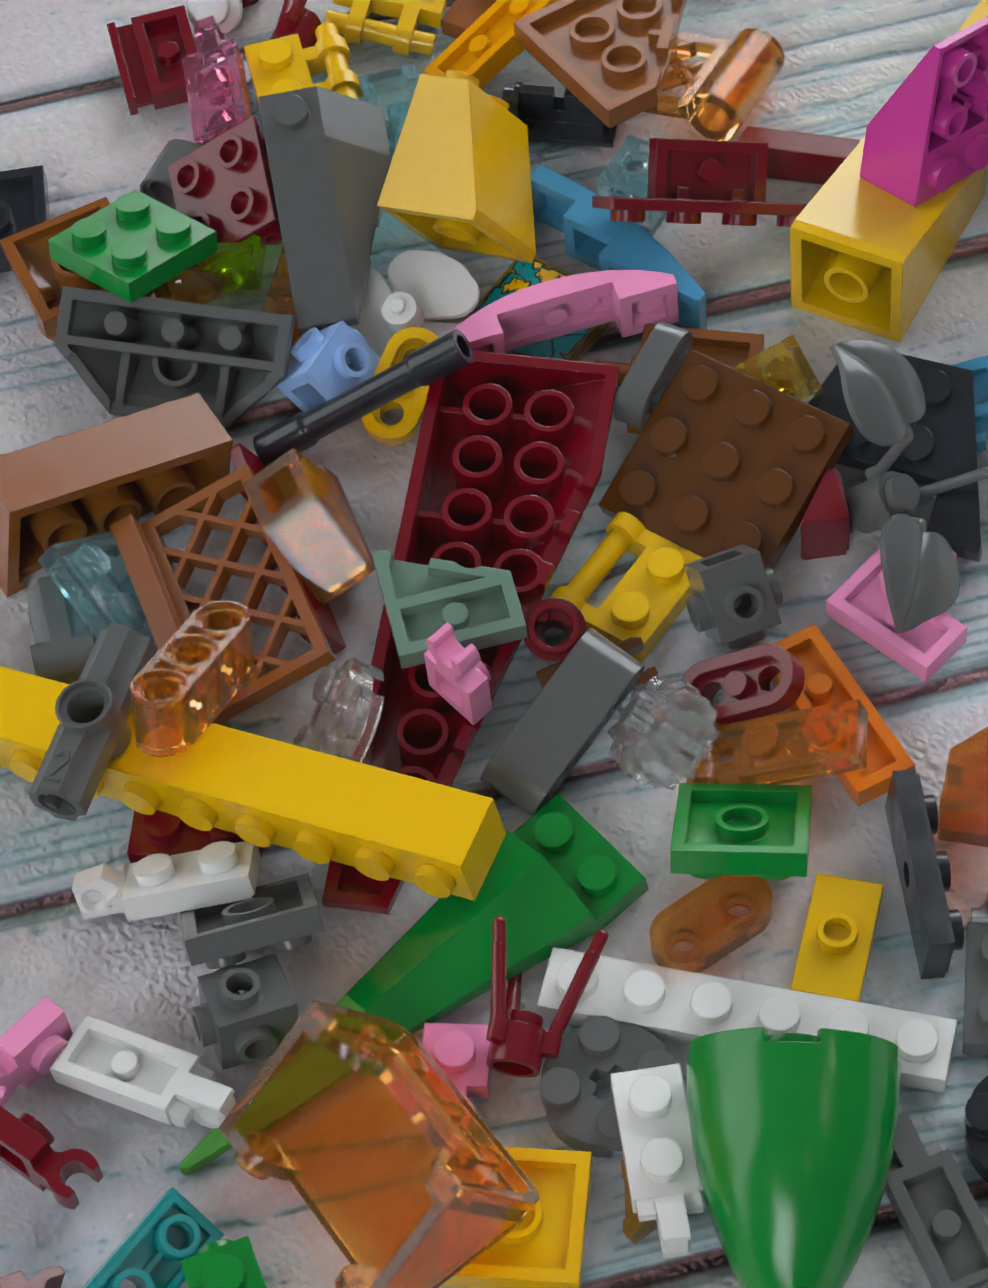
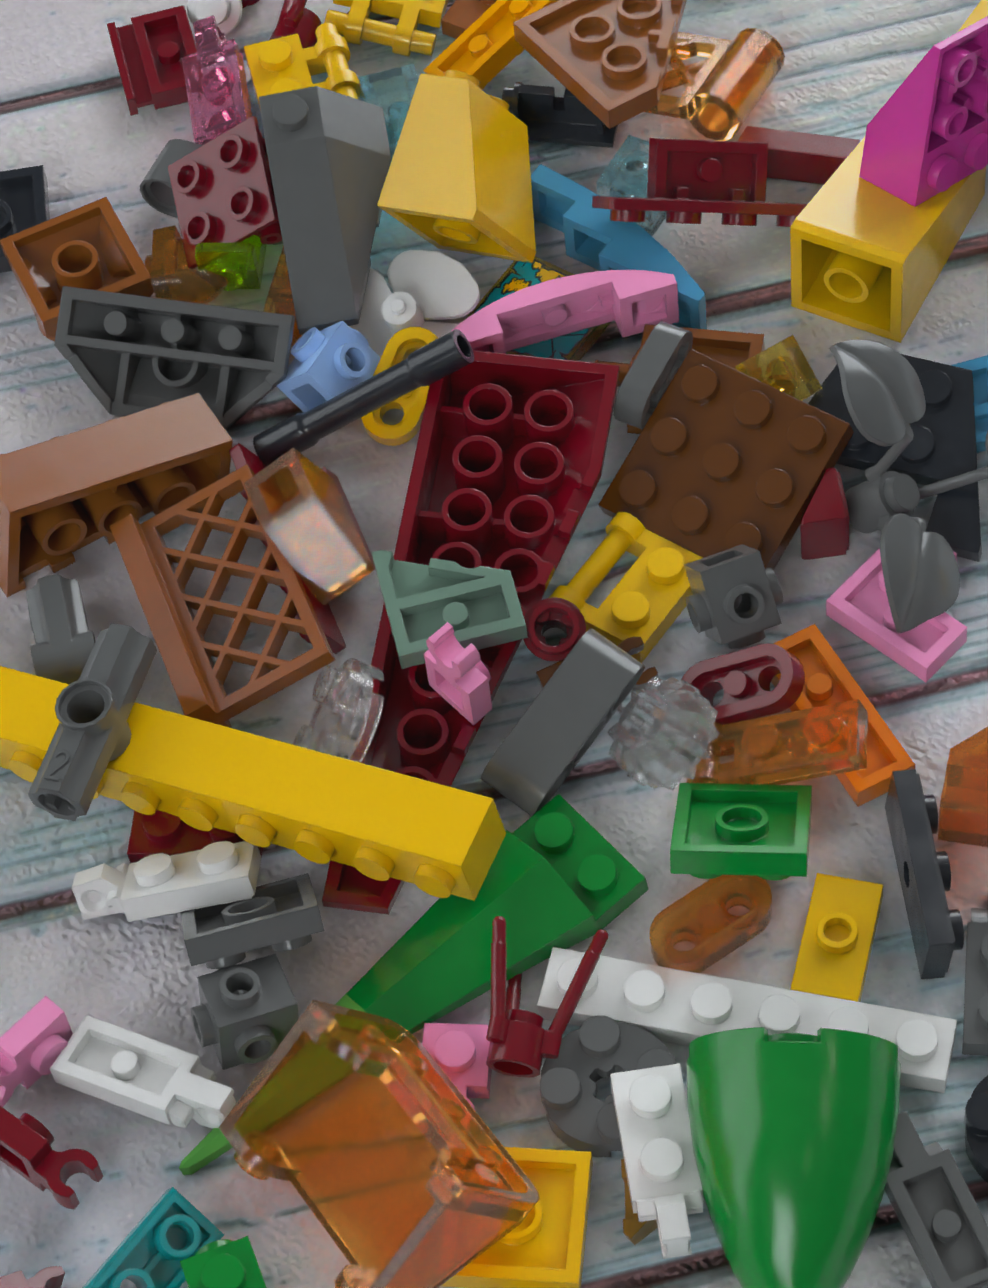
(96, 582): clear light blue wing -> none
(133, 245): green plate -> none
(192, 678): clear orange beam -> none

